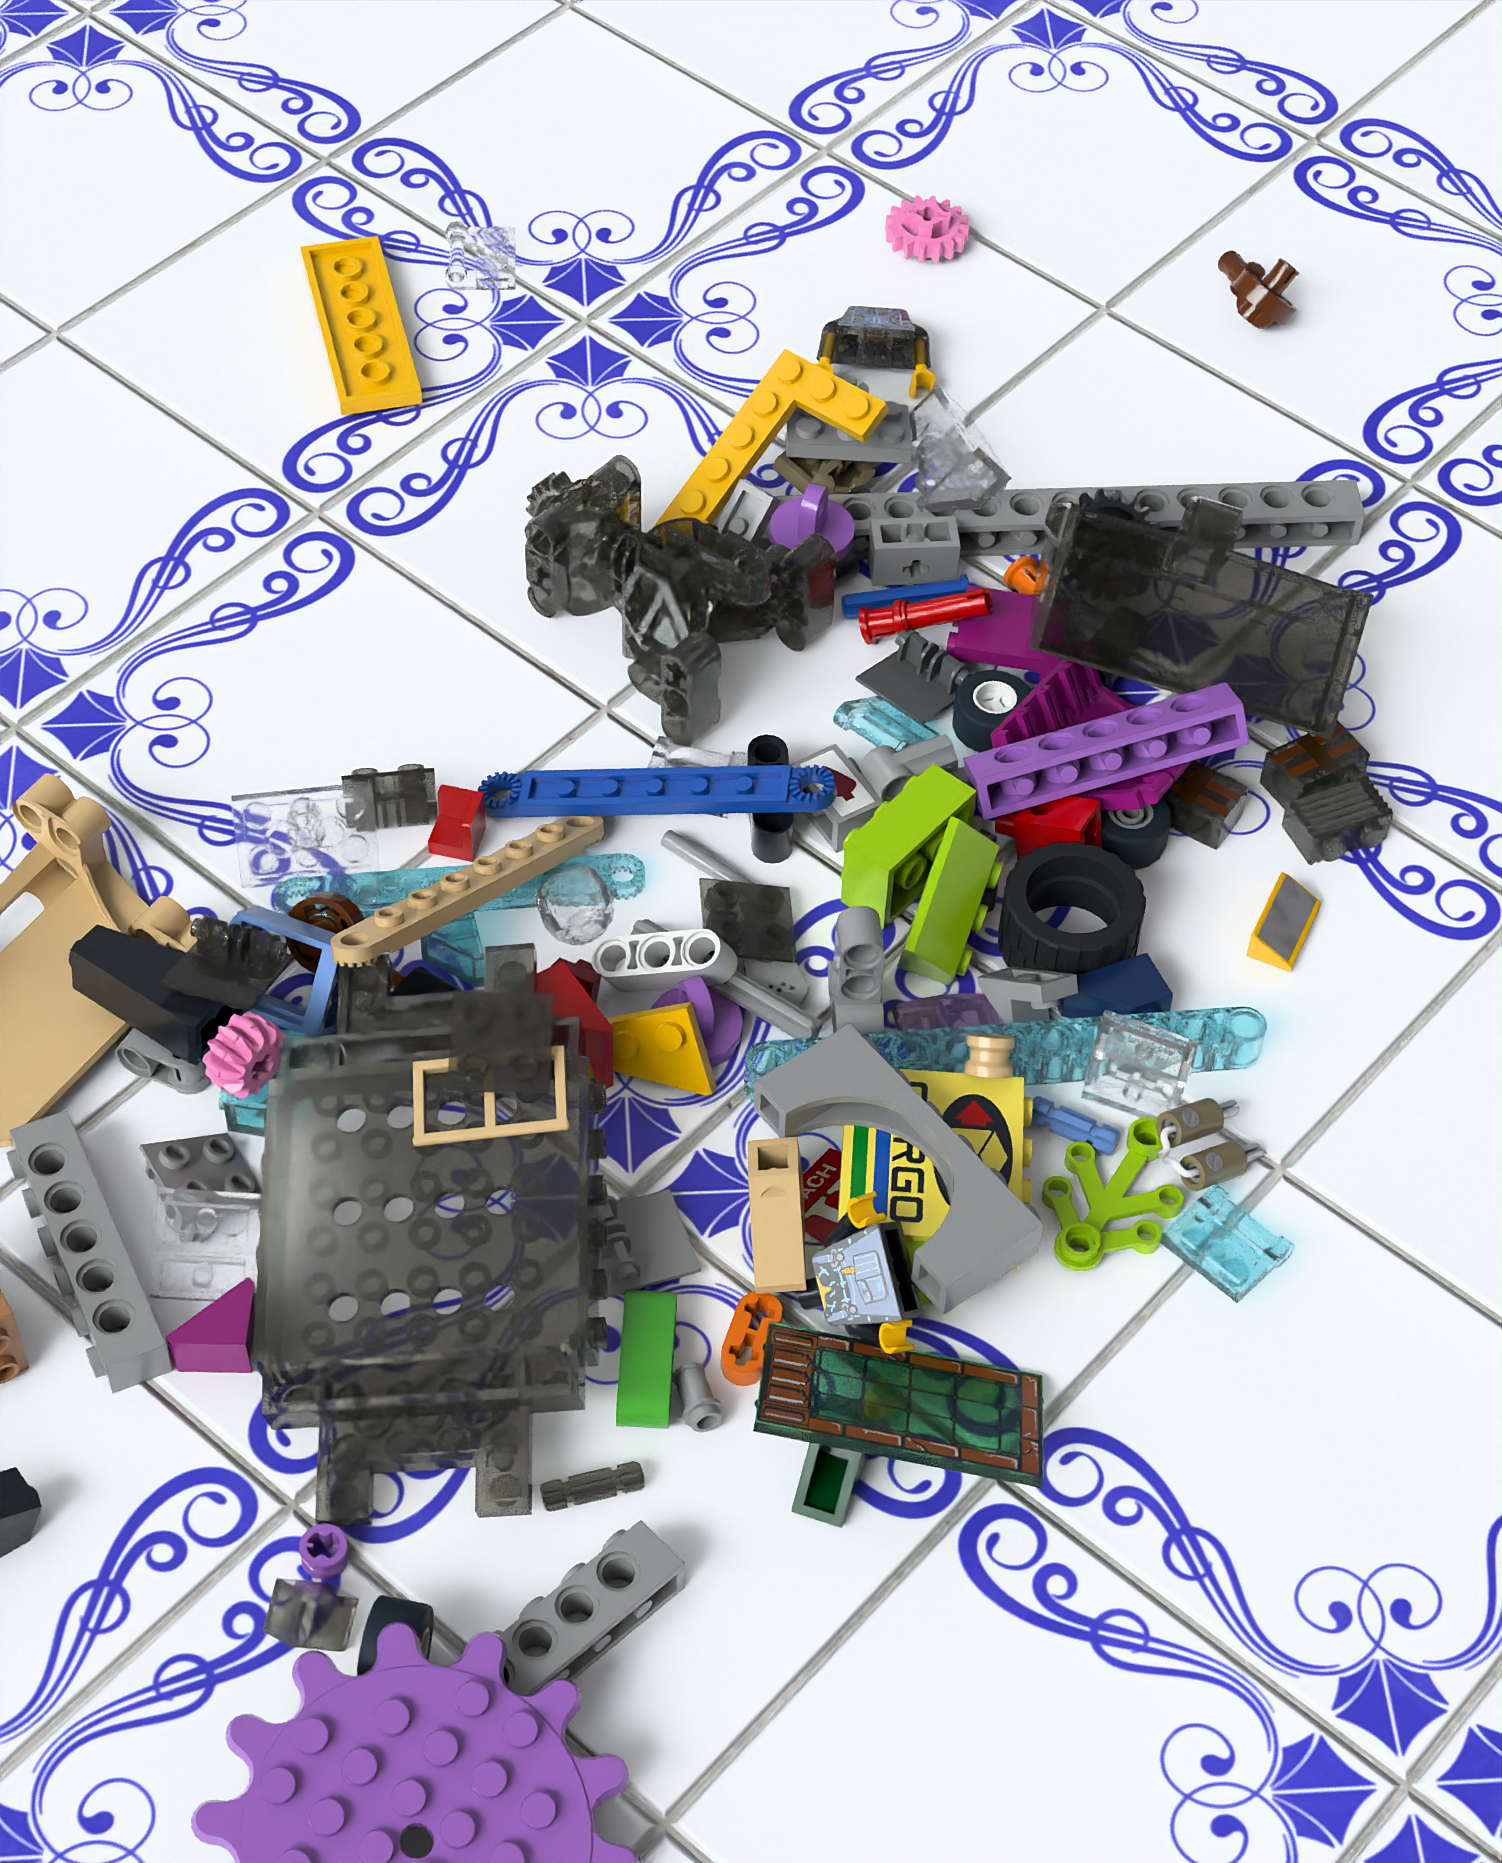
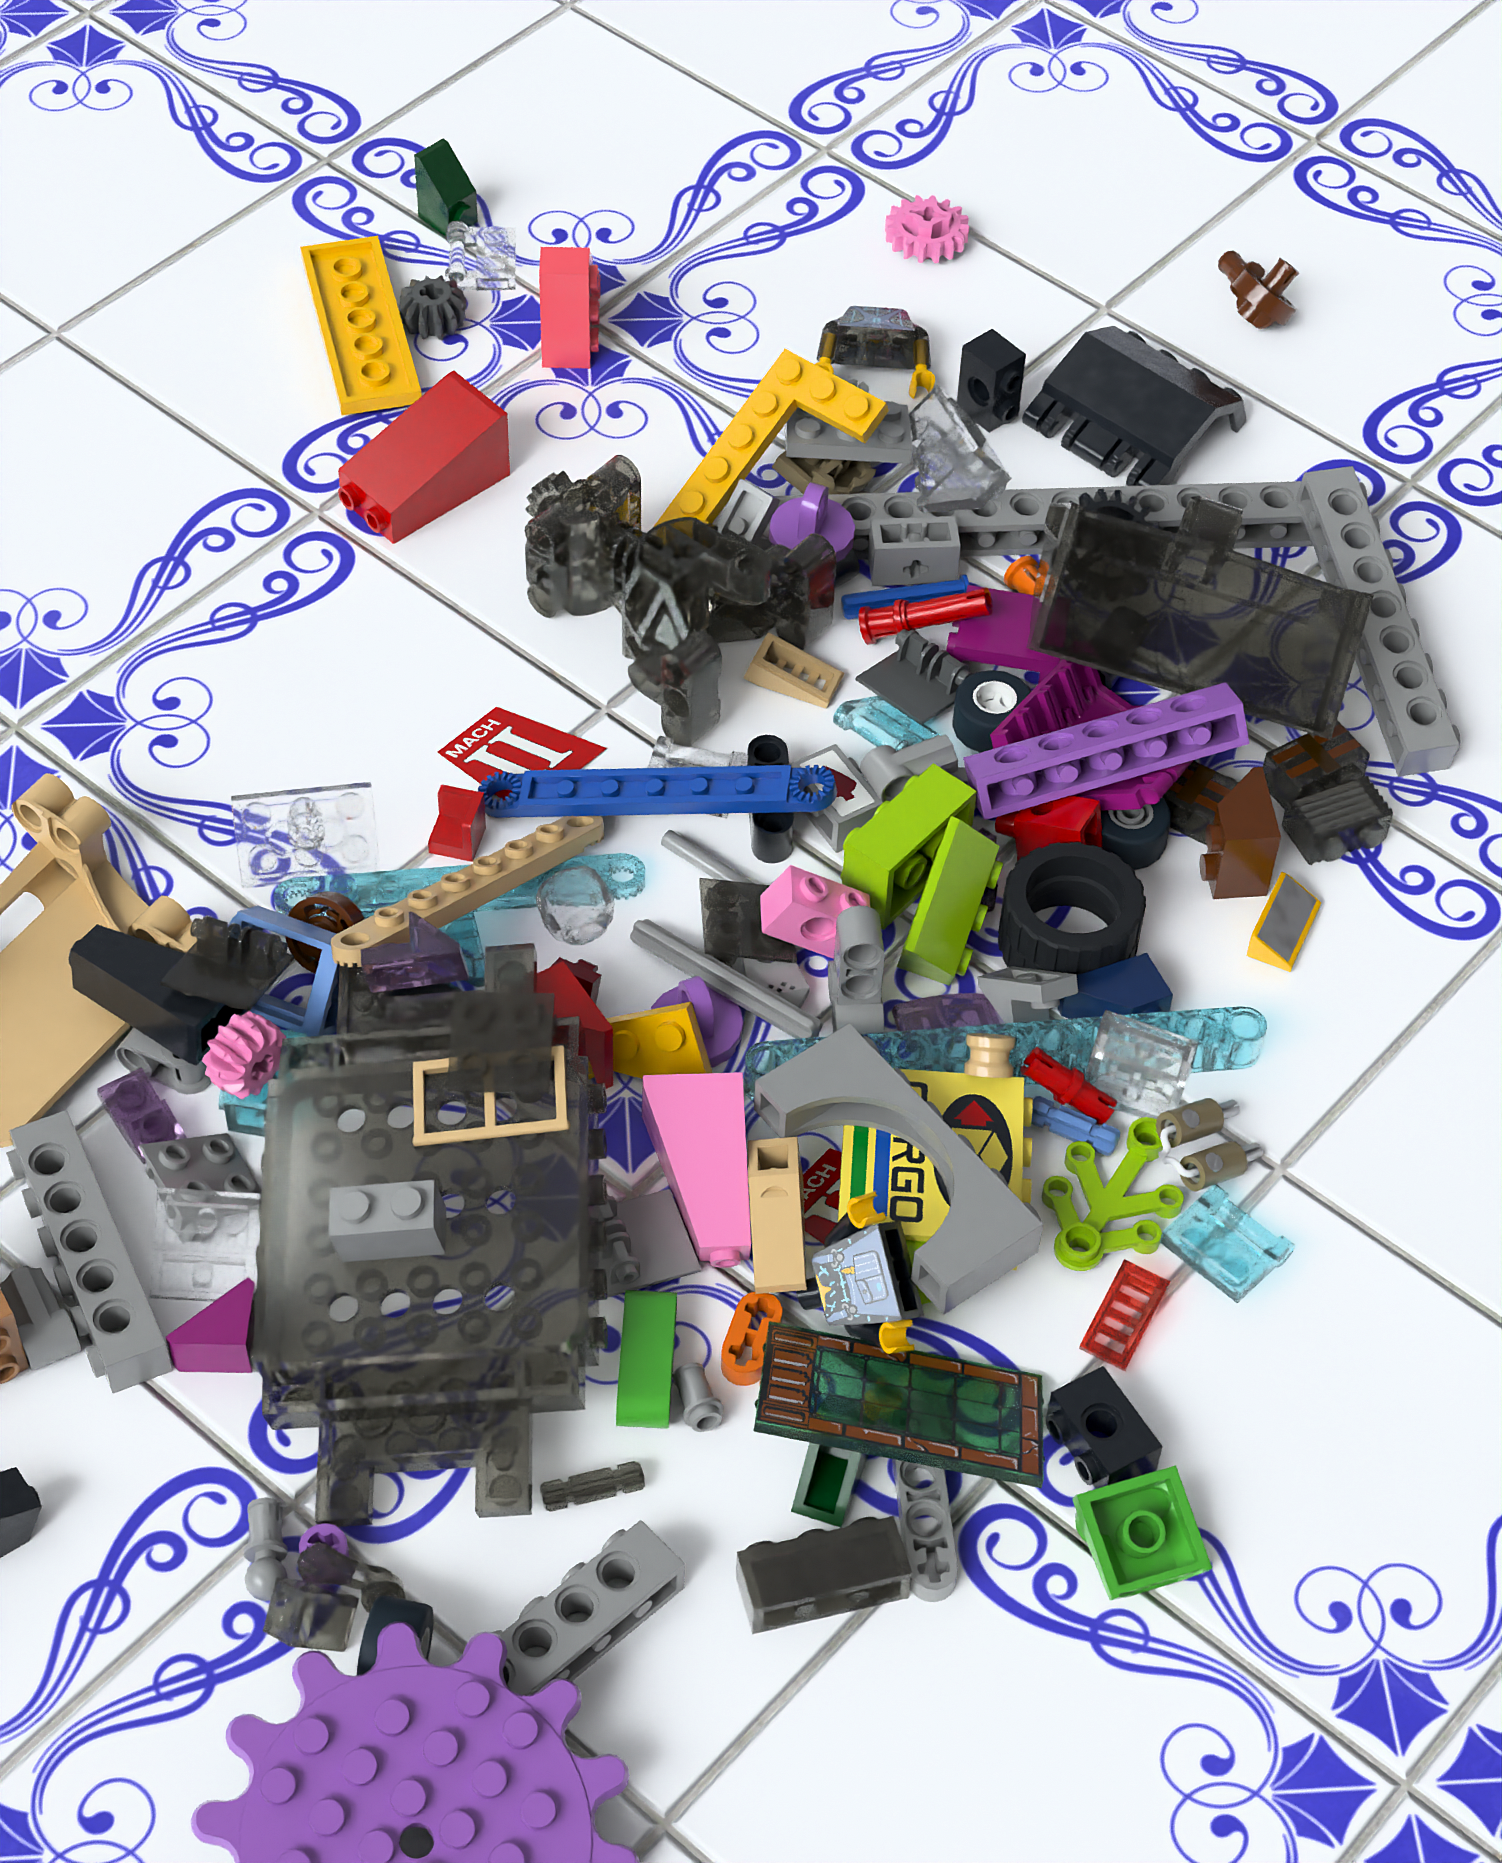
(42, 1326): none -> light grey piece
(139, 1111): none -> clear purple slope
(264, 1547): none -> light grey pin
(328, 1566): none -> clear smoke piece
(387, 1221): none -> light grey brick
(408, 785): clear smoke hinge -> none
(425, 960): none -> clear purple slope
(428, 459): none -> slope
(432, 307): none -> dark grey gear
(443, 188): none -> dark green slope
(515, 745): none -> red sticker
(568, 306): none -> coral brick
(647, 950): white beam -> none
(703, 1153): none -> bright pink slope
(787, 655): none -> tan slope
(805, 909): none -> bright pink brick
(822, 1573): none -> clear smoke brick
(931, 1502): none -> light grey beam
(991, 380): none -> black brick
(1068, 1086): none -> red pin
(1100, 1405): none -> black brick
(1129, 405): none -> black hinge
(1141, 1533): none -> bright green slope
(1142, 1282): none -> clear red slope
(1242, 841): none -> reddish brown slope
(1389, 652): none -> light grey brick

